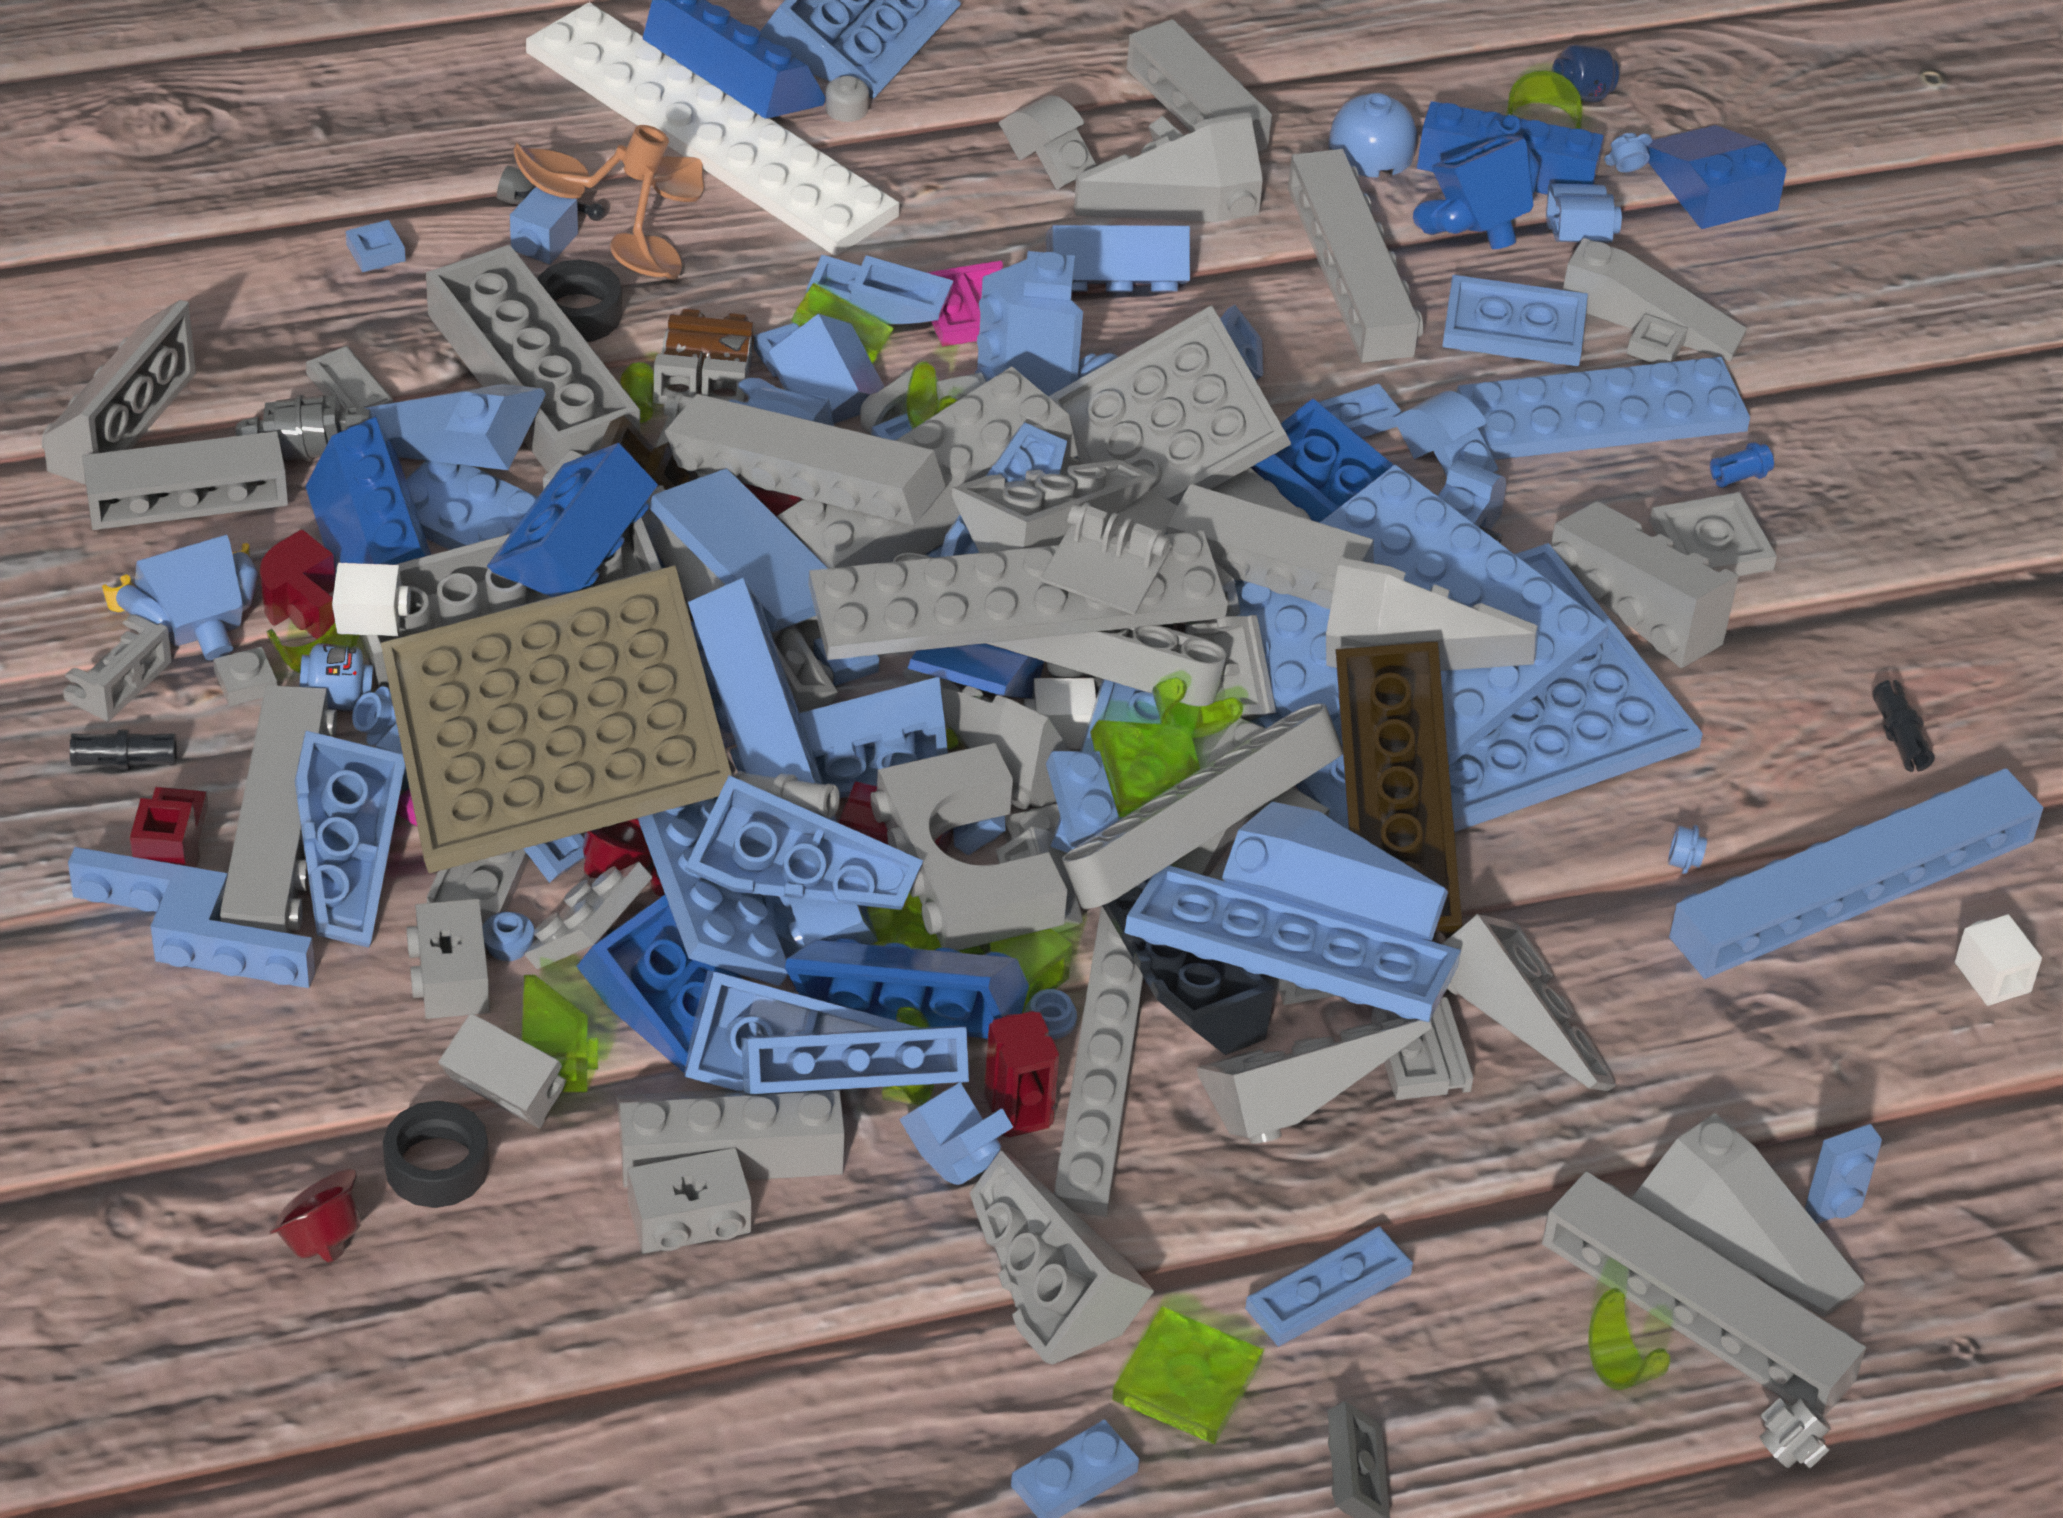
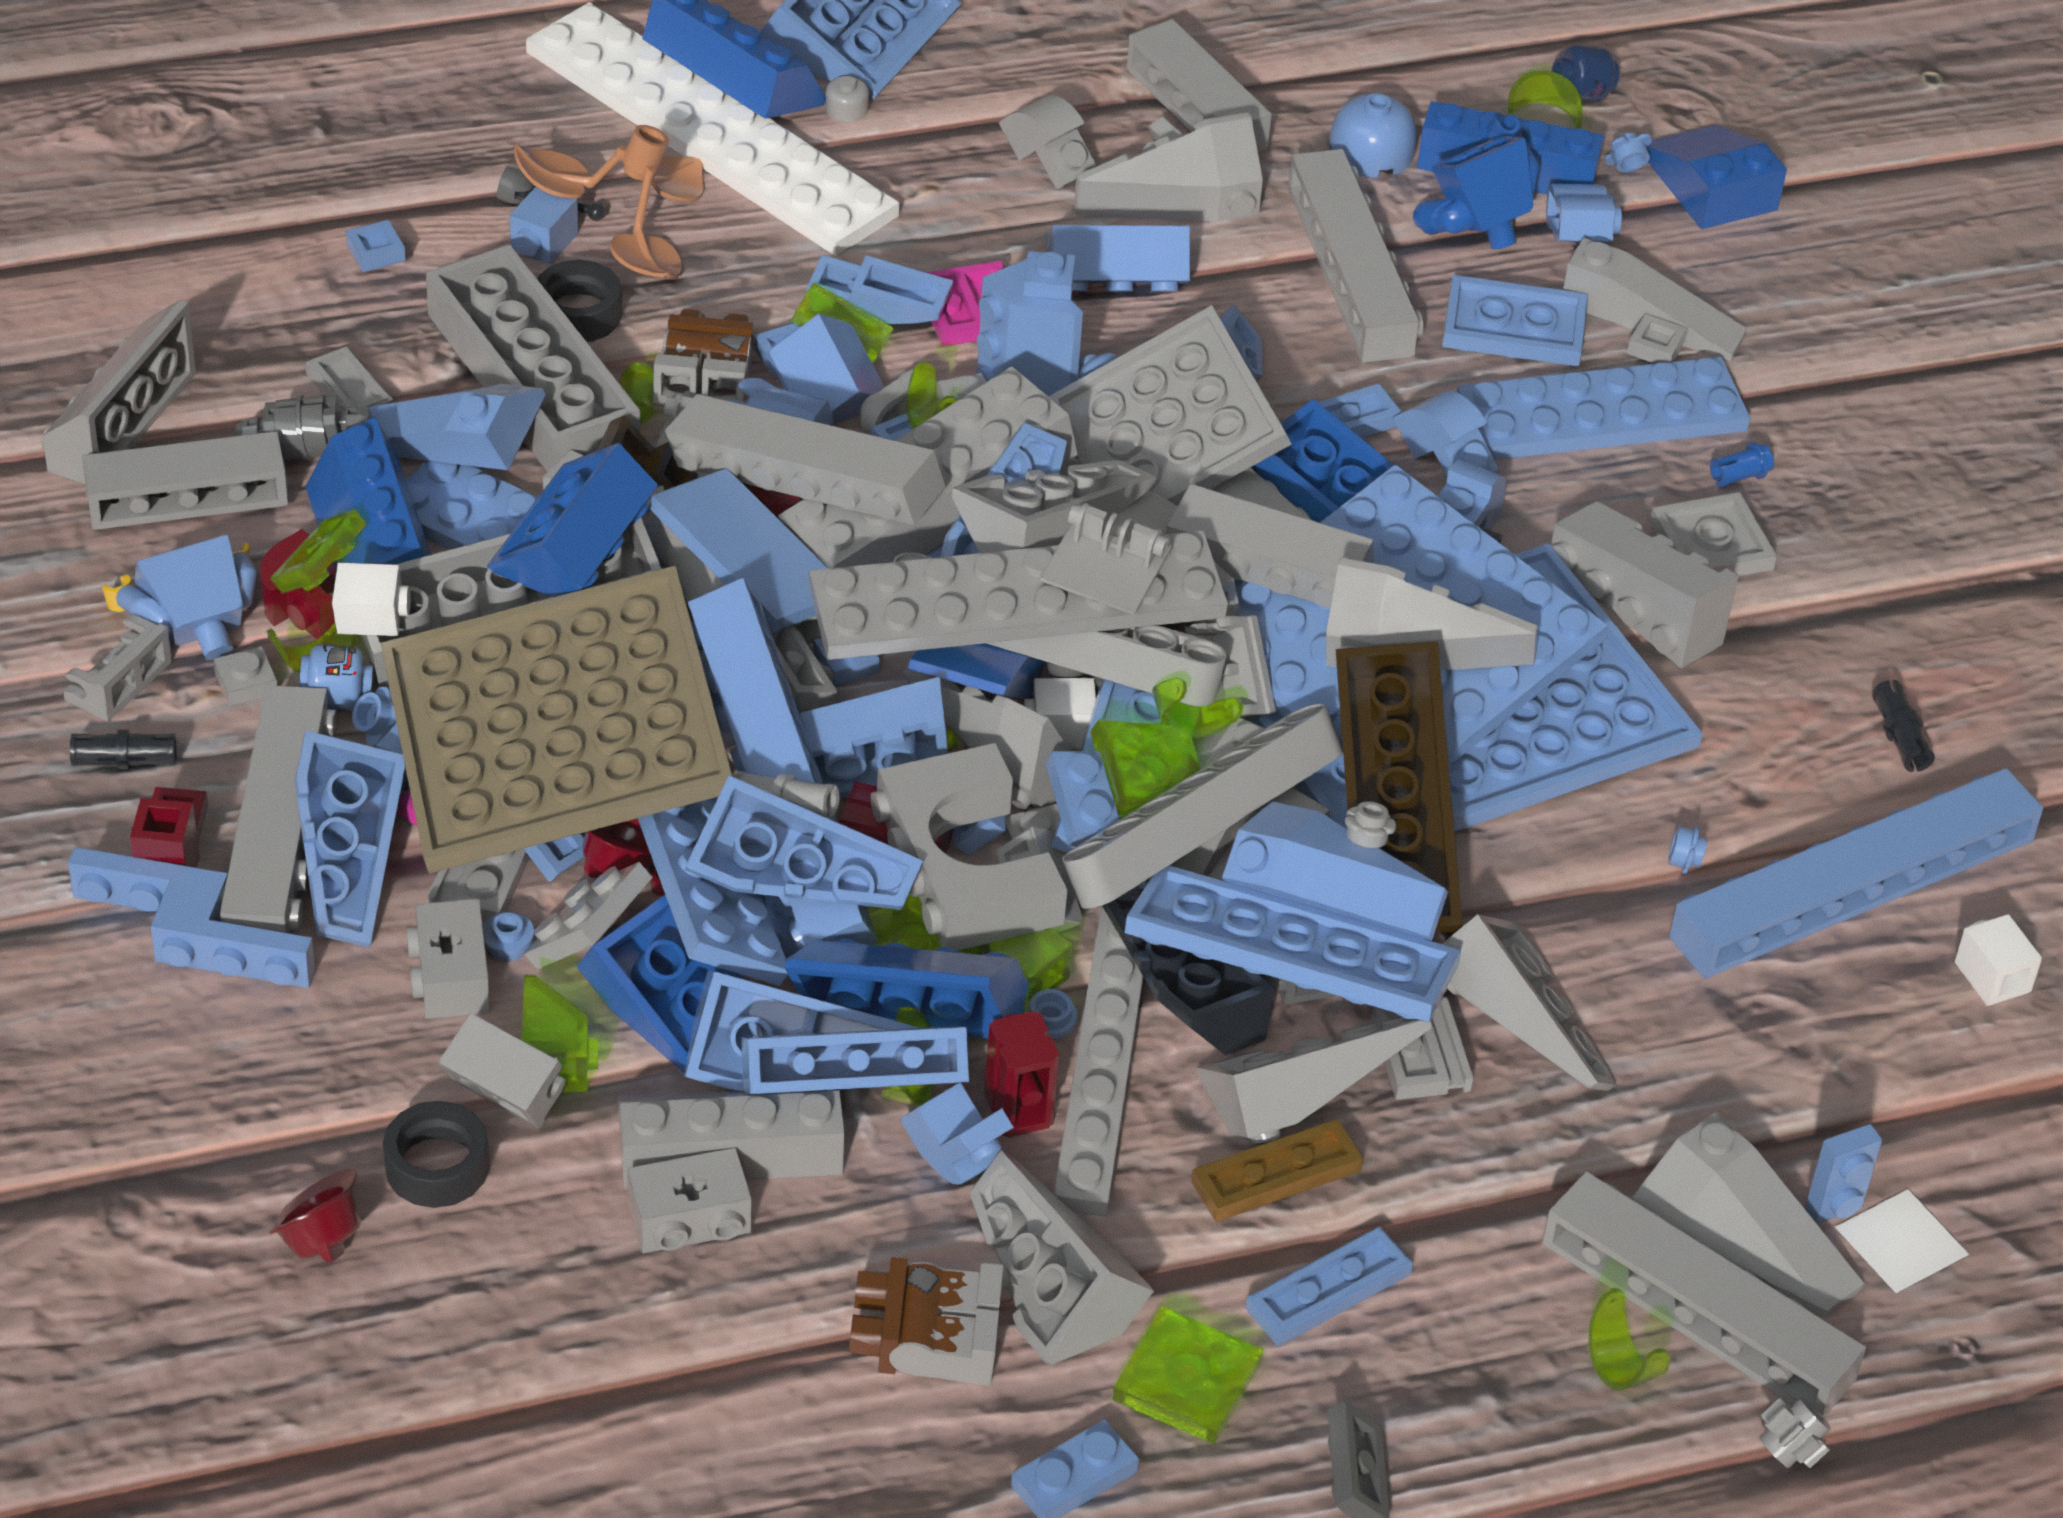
(324, 545): none -> clear neon green plate
(932, 1322): none -> hips
(1276, 1170): none -> pearl gold plate
(1369, 825): none -> light grey plate
(1902, 1241): none -> white sticker

